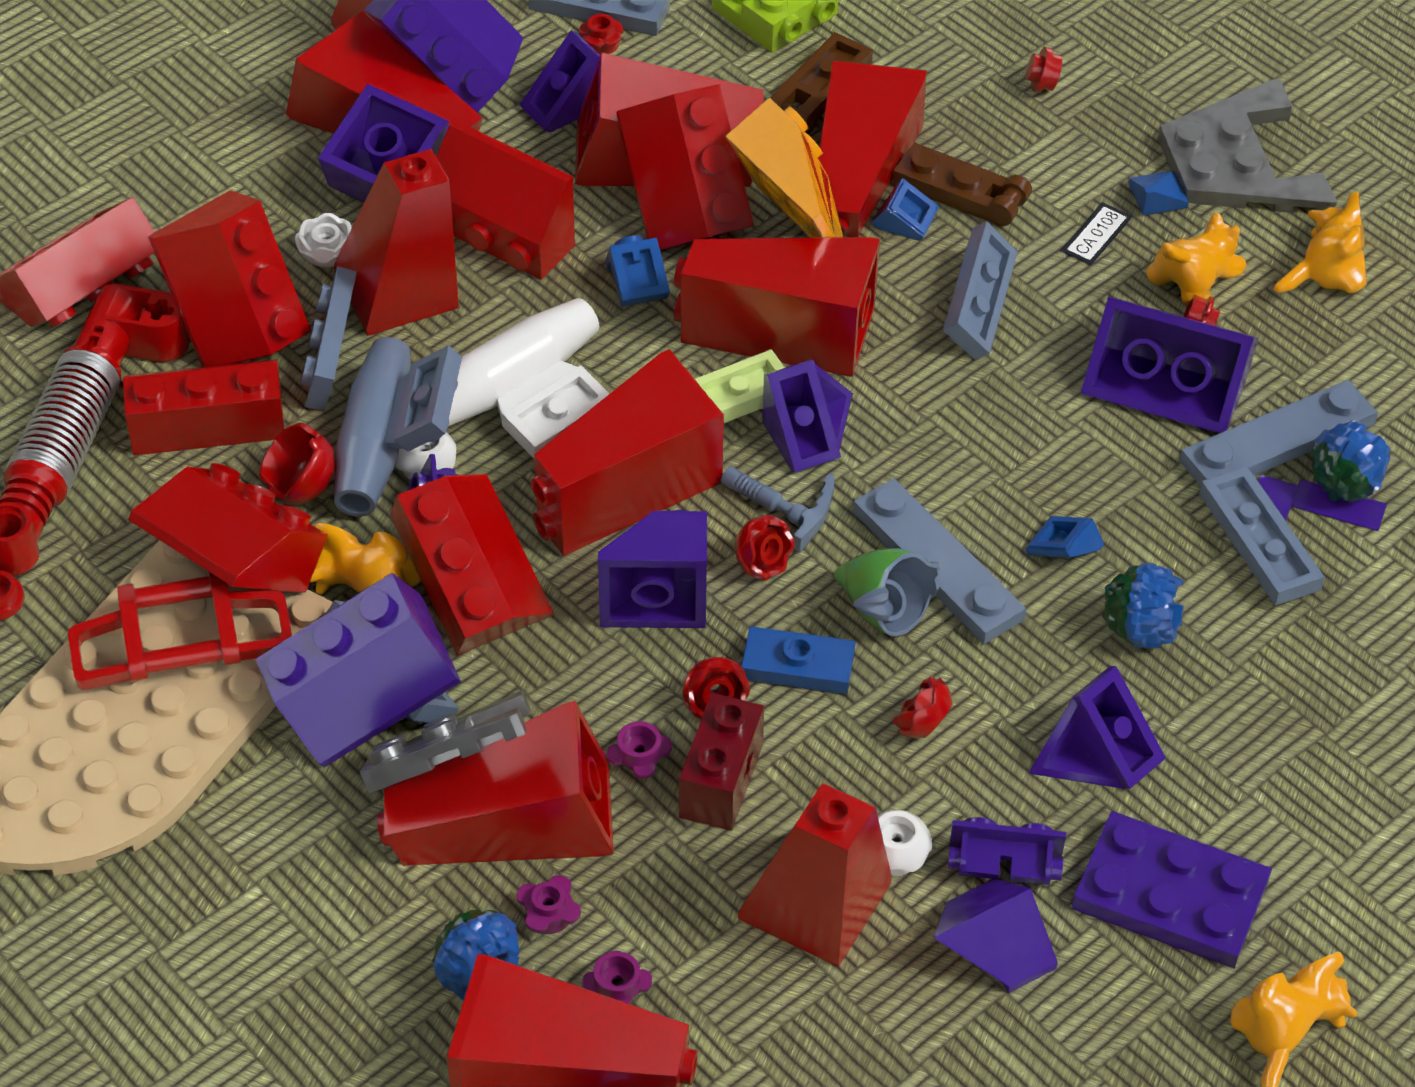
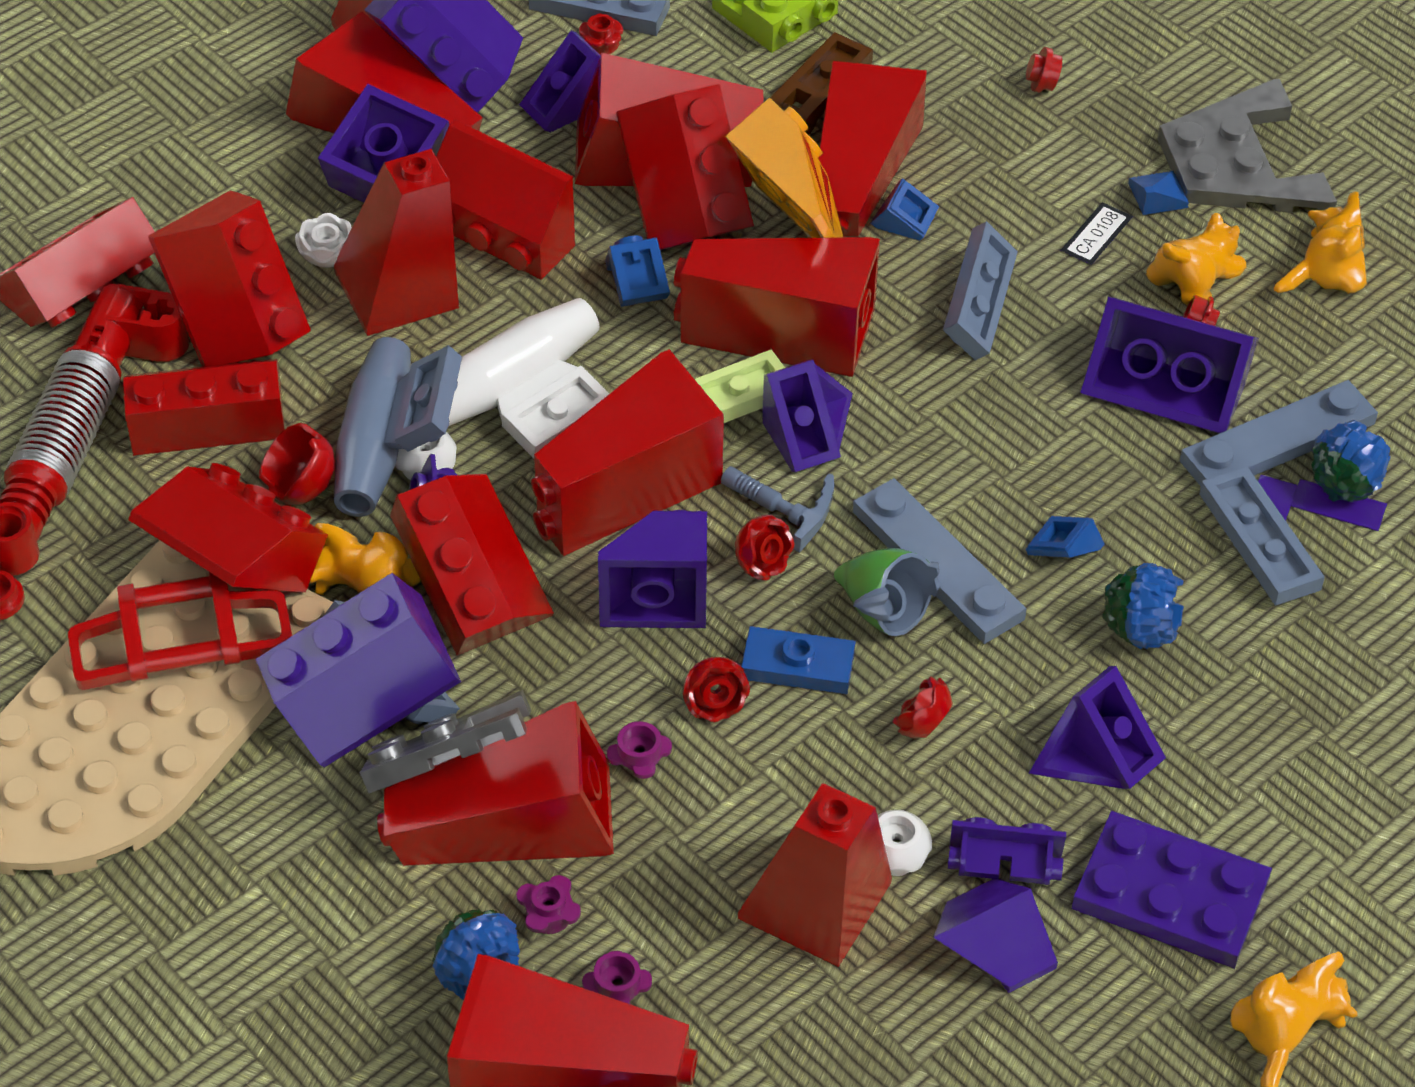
(327, 338): sand blue plate -> none
(721, 761): dark red brick -> none
(963, 184): reddish brown plate -> none

